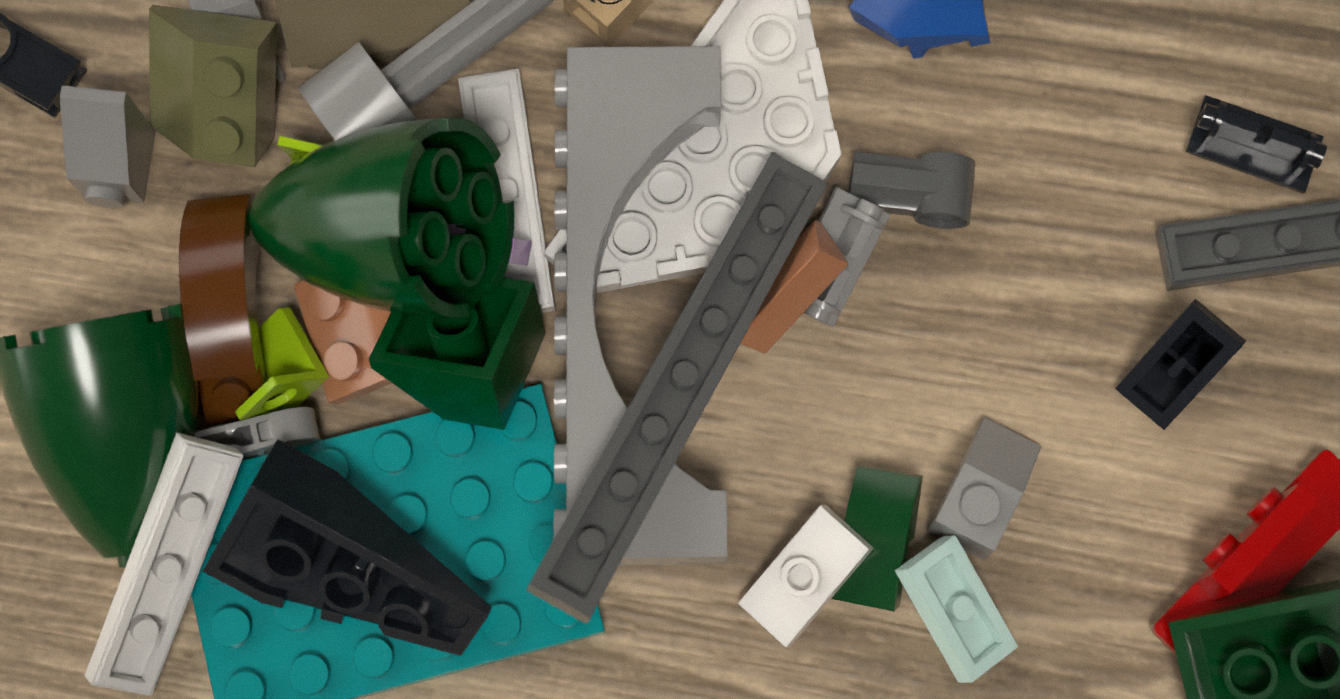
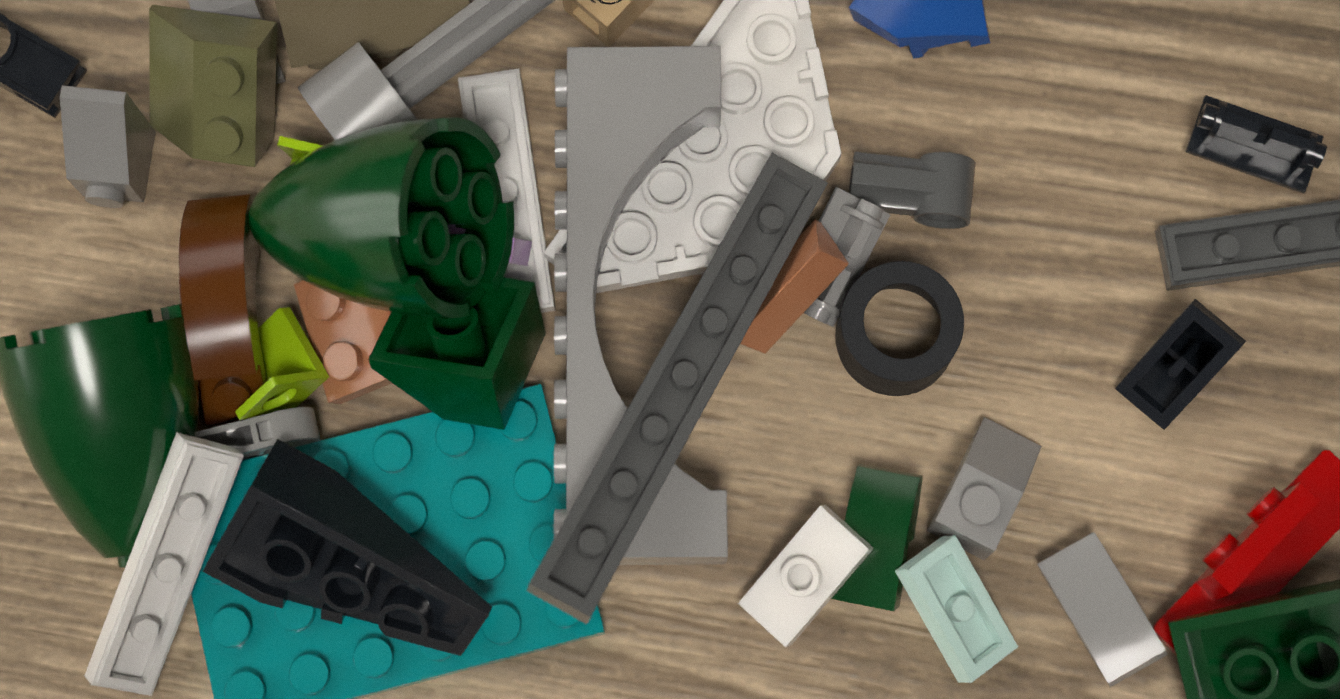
(888, 374): none -> black piece
(1102, 609): none -> light grey slope

